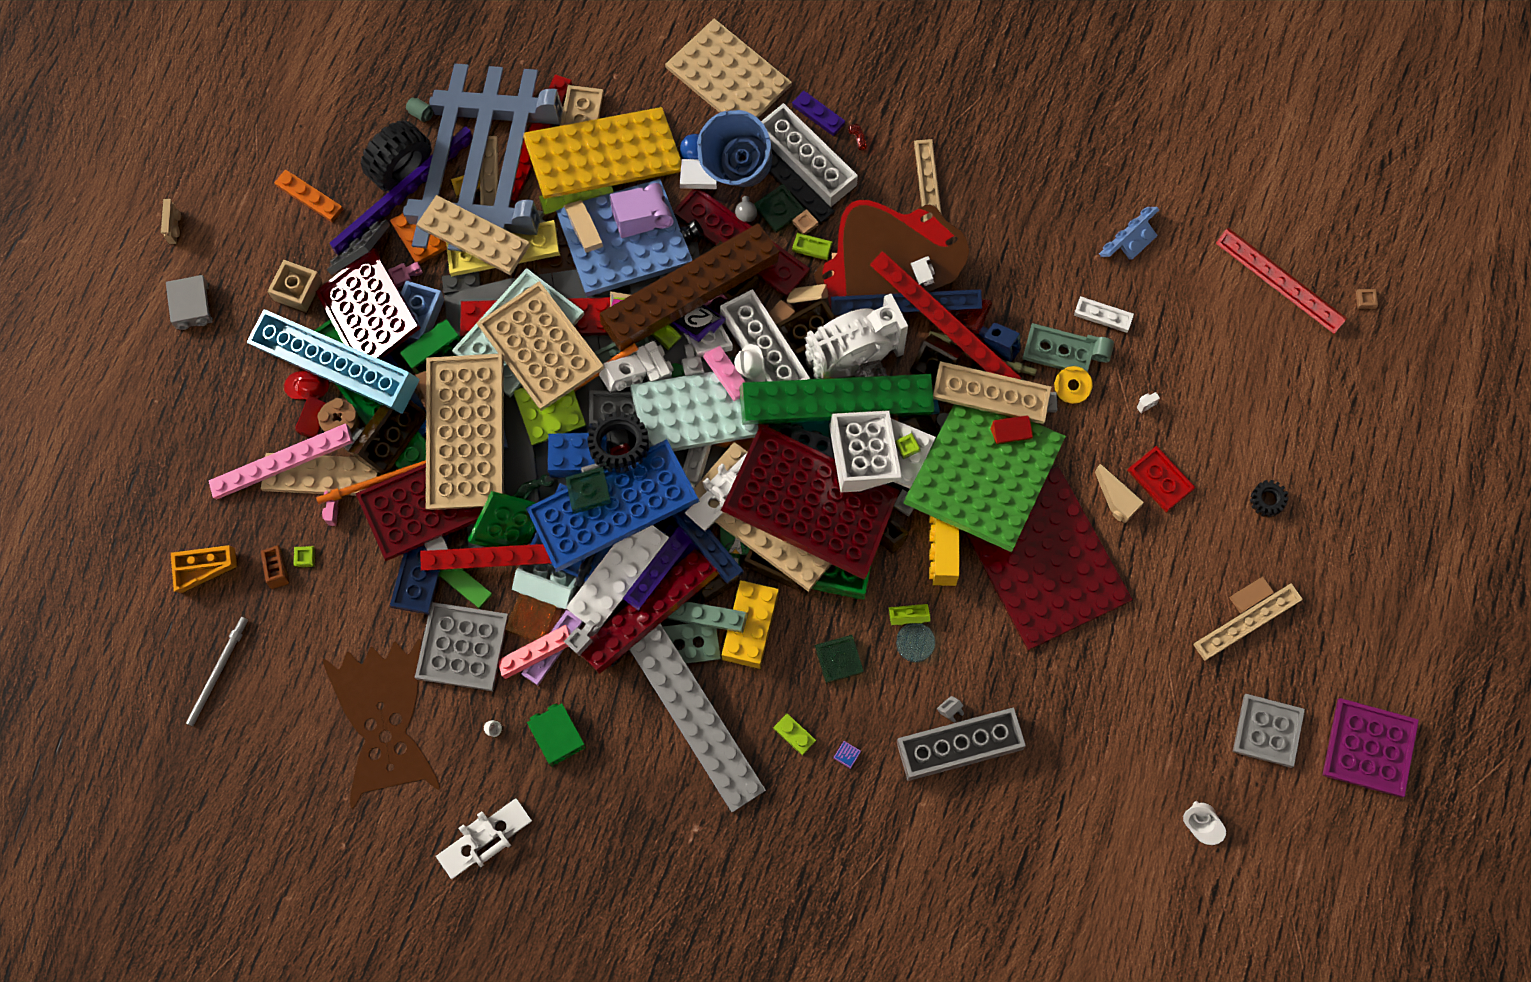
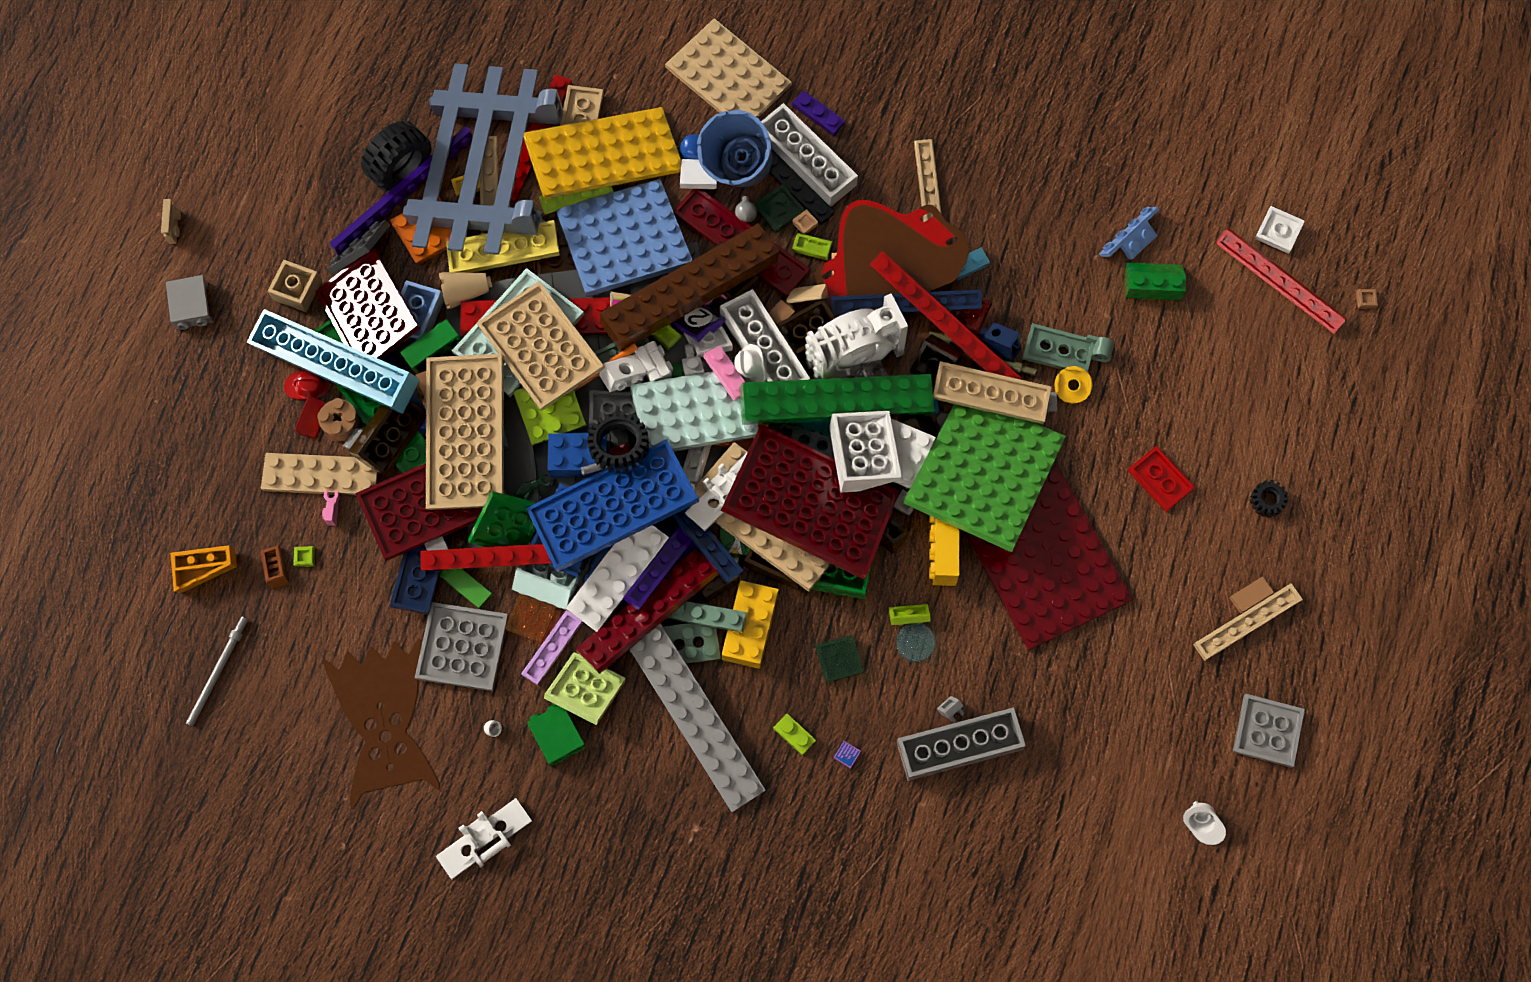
(281, 461): bright pink plate -> none
(308, 196): orange plate -> none
(336, 494): orange bar -> none
(402, 273): bright pink plate -> none
(419, 109): sand green brick -> none
(463, 287): none -> tan cone
(473, 235): tan plate -> none
(534, 652): plate -> none
(579, 639): light grey plate -> none
(583, 226): tan slope -> none
(583, 689): none -> yellowish green plate
(588, 490): clear green plate -> none
(640, 210): lavender piece -> none
(691, 231): black wheel -> none
(860, 138): clear red arm -> none
(907, 446): lime tile -> none
(923, 271): white brick -> none
(976, 261): none -> medium azure plate
(1011, 429): red slope -> none
(1103, 314): white plate -> none
(1120, 499): tan slope -> none
(1147, 401): white plate -> none
(1155, 281): none -> green slope
(1279, 229): none -> white plate
(1370, 747): magenta plate -> none

